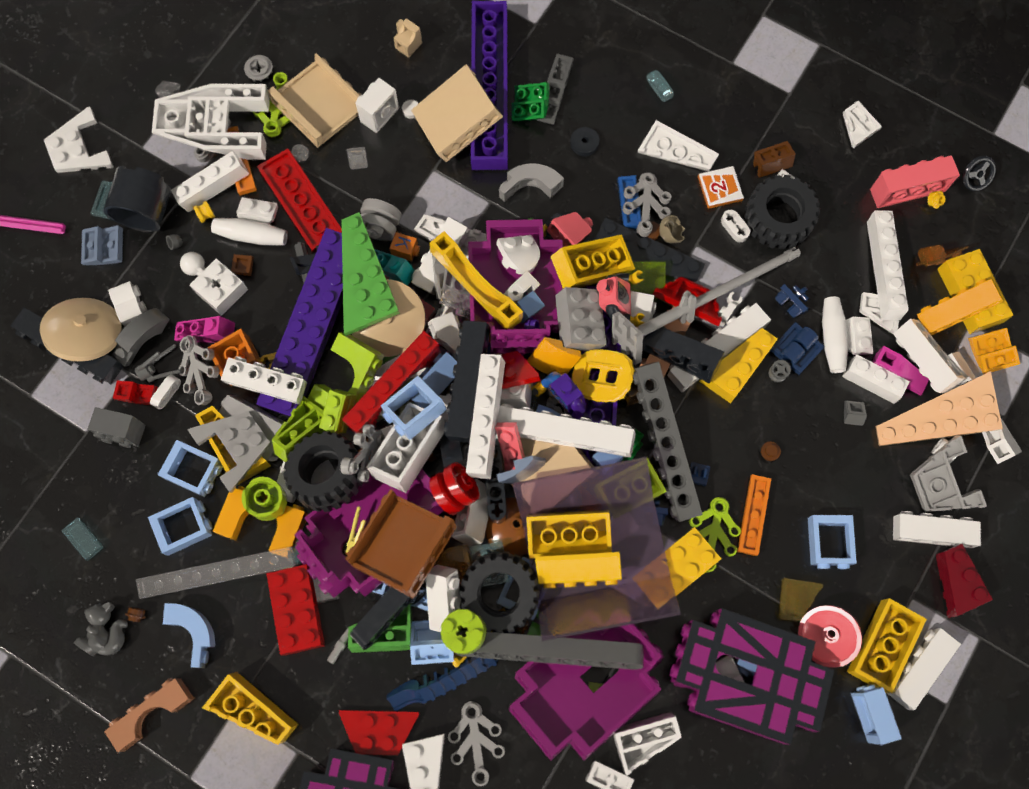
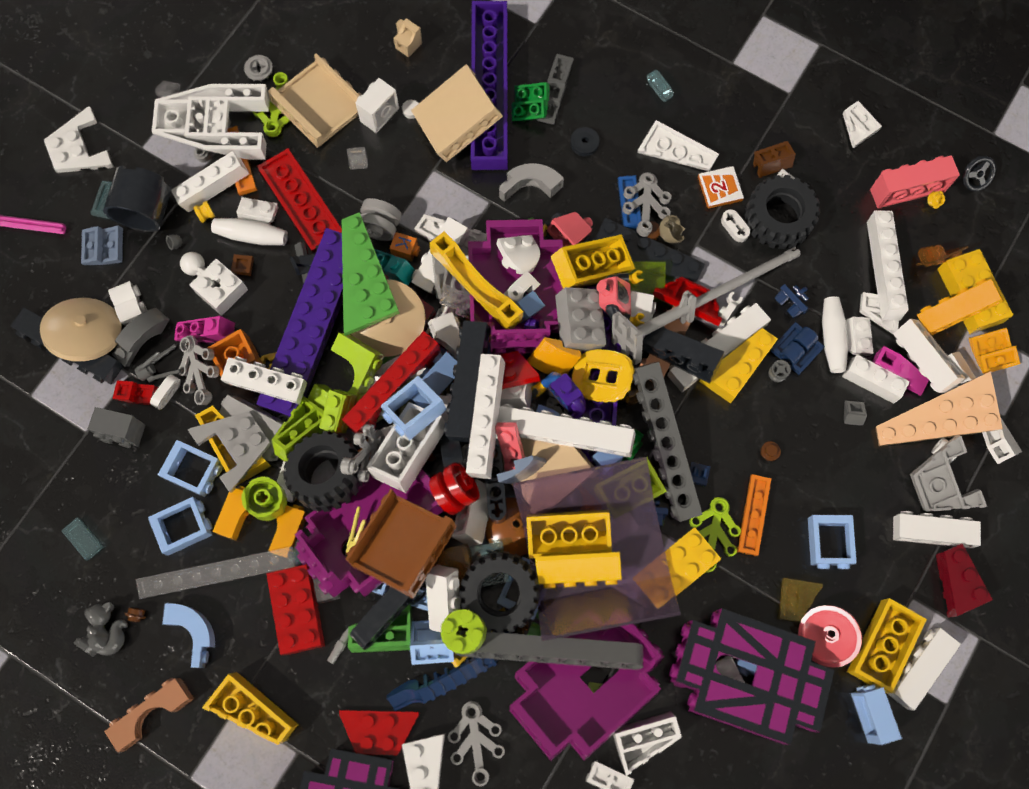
(300, 149): clear plate -> none

